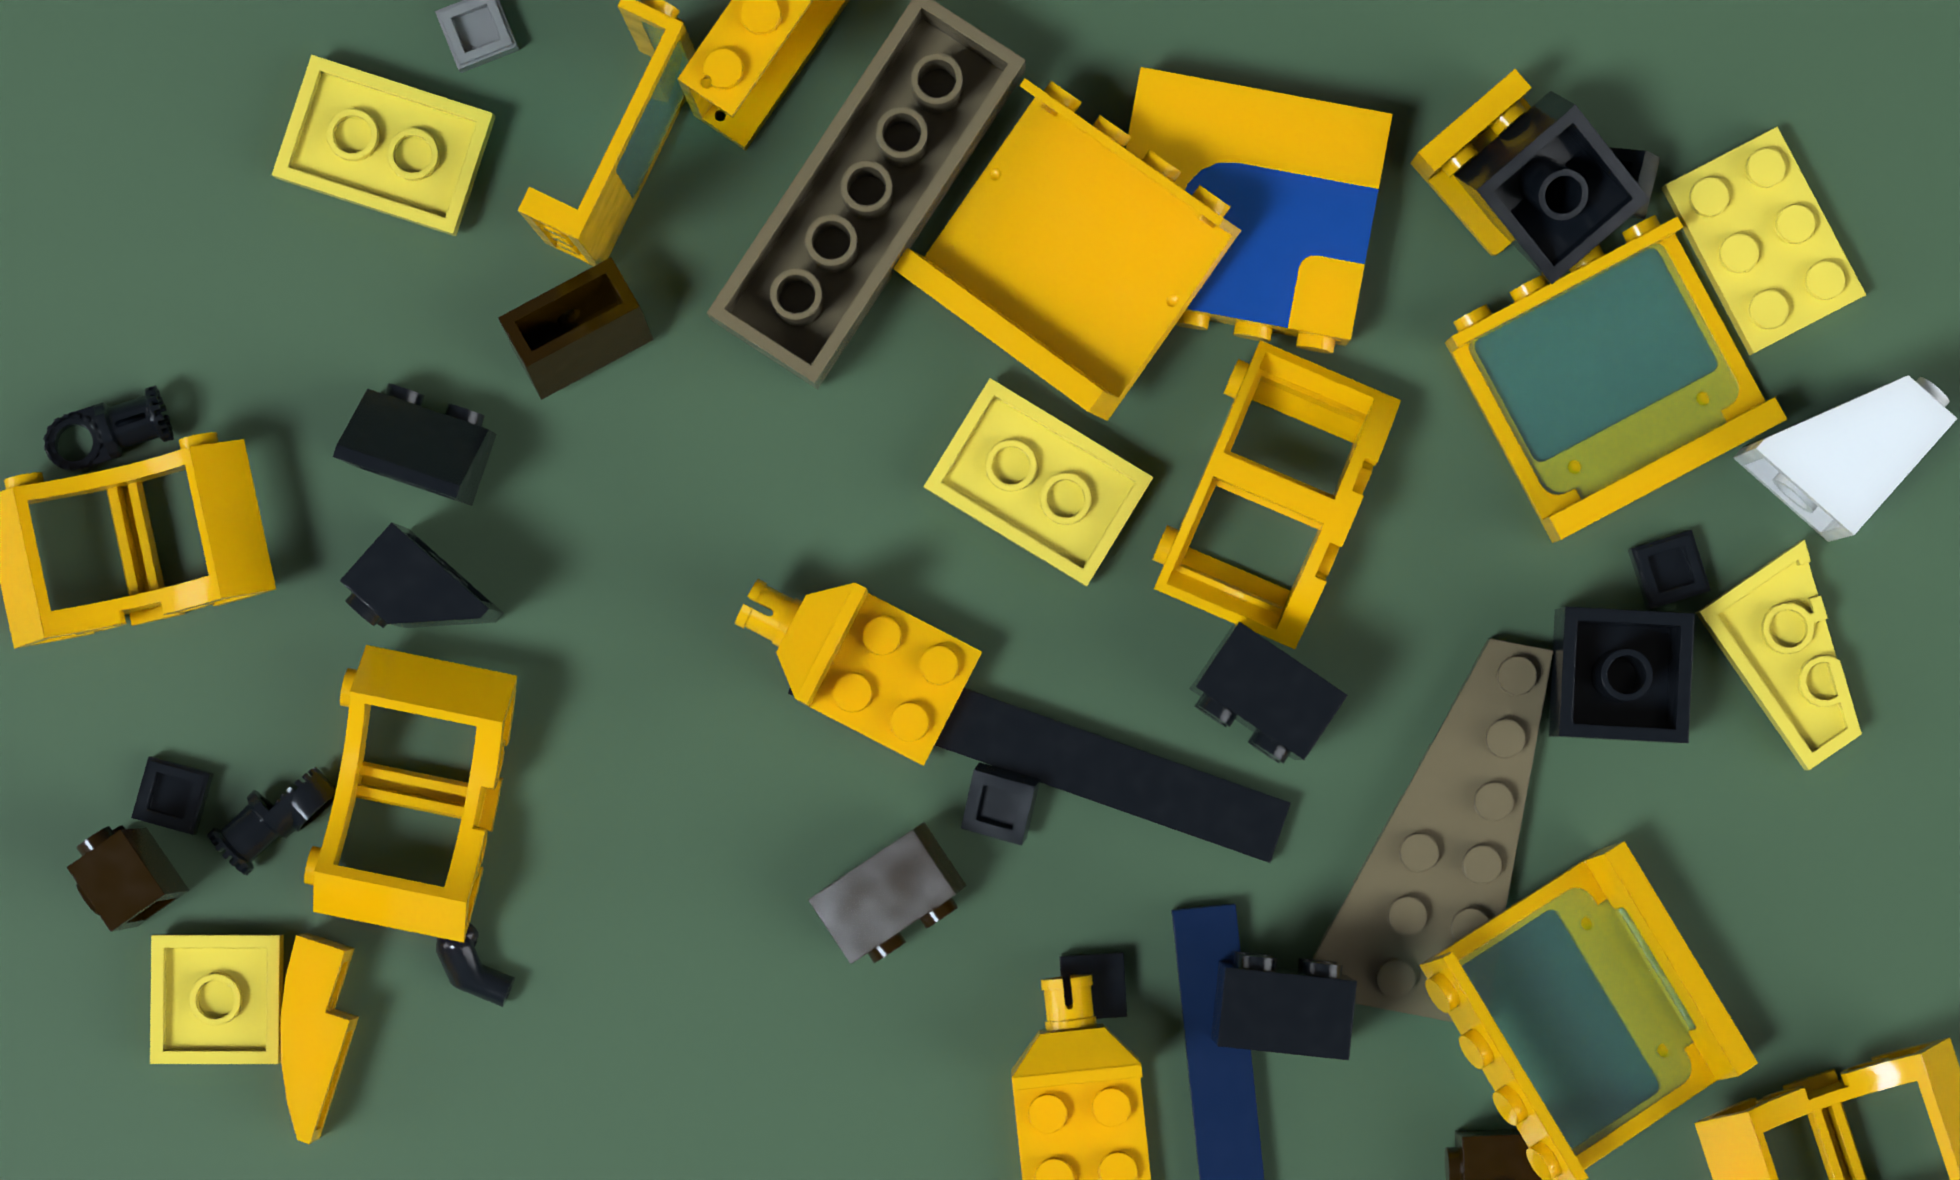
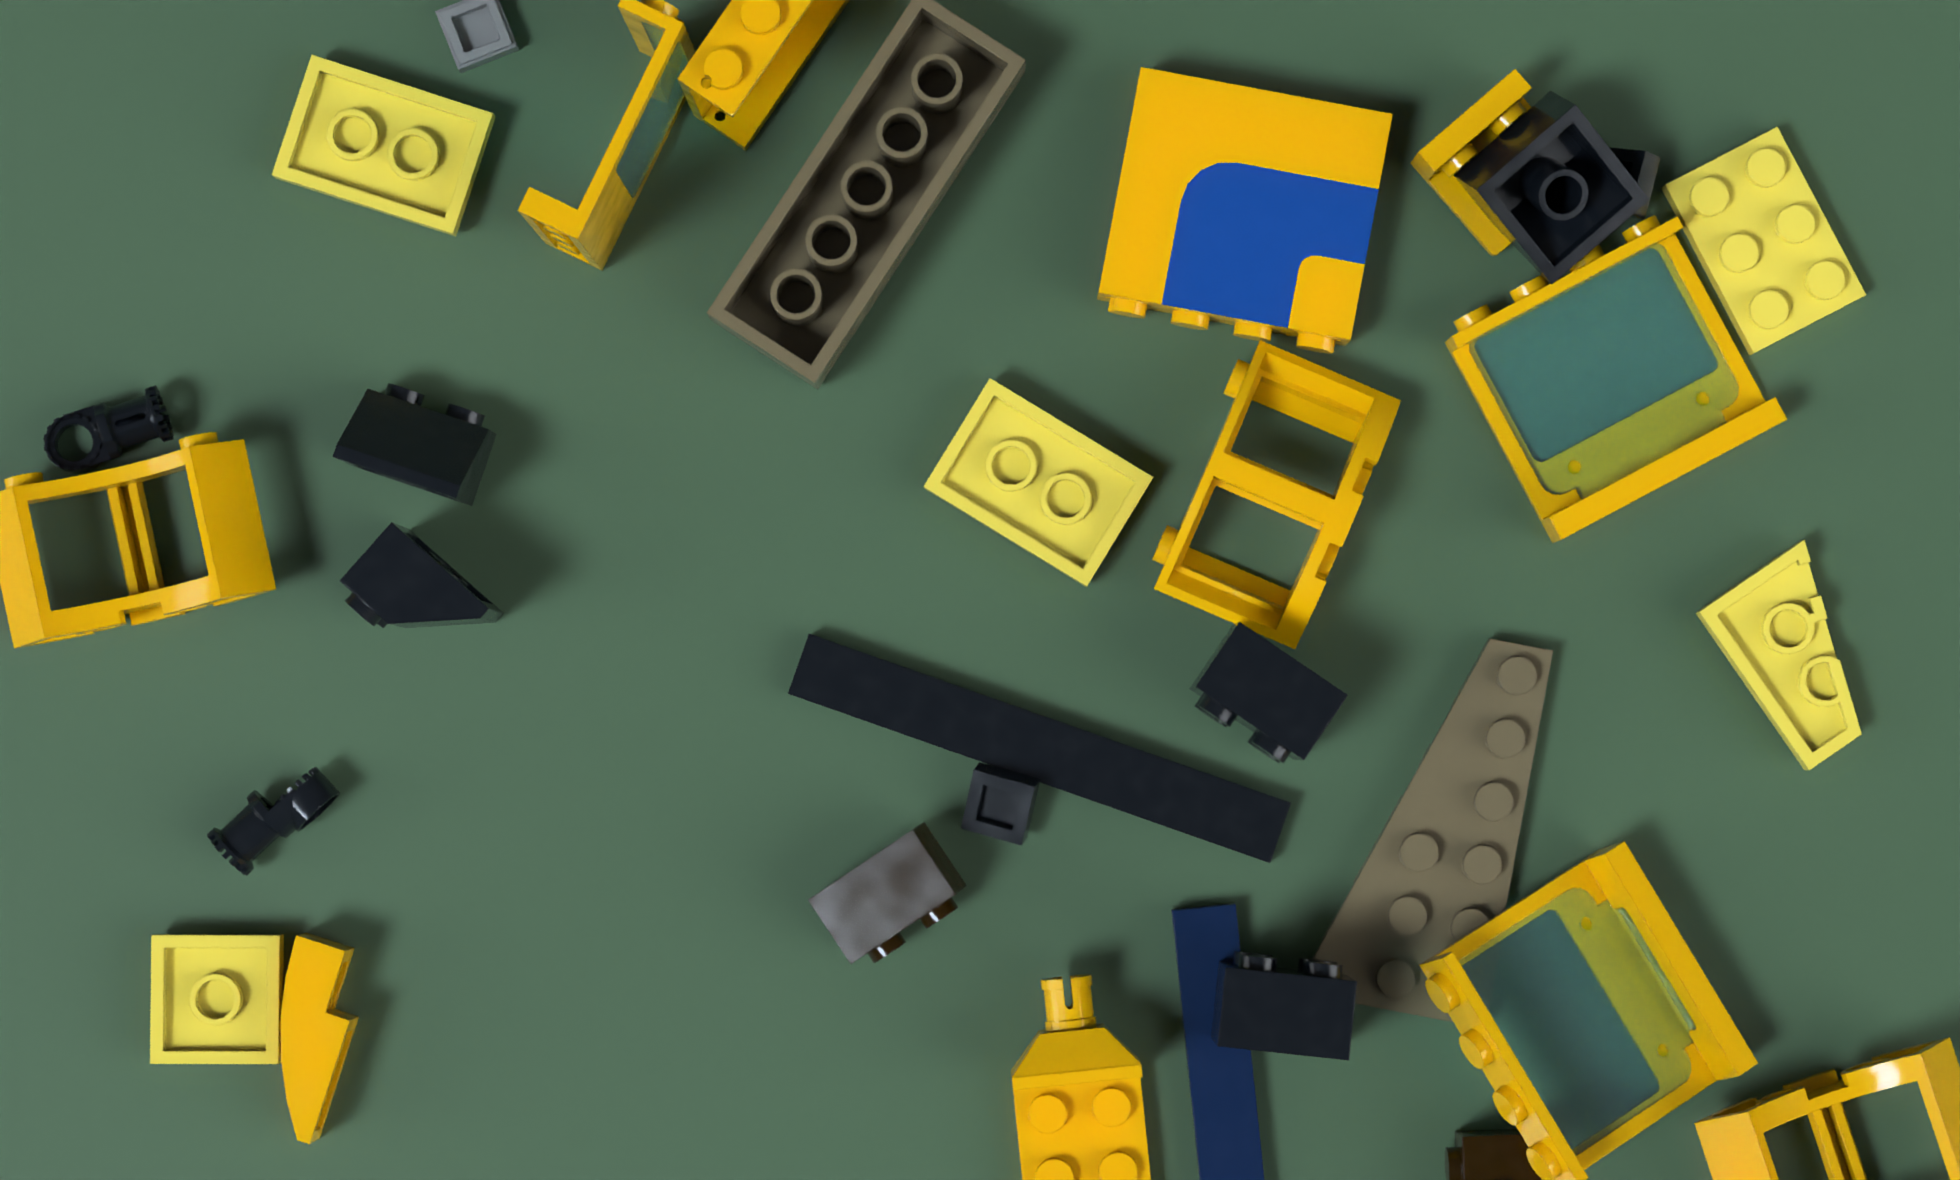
(125, 876): dark brown brick -> none
(172, 795): black tile -> none
(436, 691): yellow window -> none
(467, 972): black arm -> none
(576, 328): dark brown brick -> none
(865, 663): yellow plate -> none
(1074, 251): yellow panel -> none
(1107, 979): black tile -> none
(1621, 675): black brick -> none
(1669, 570): black tile -> none
(1851, 456): white slope -> none

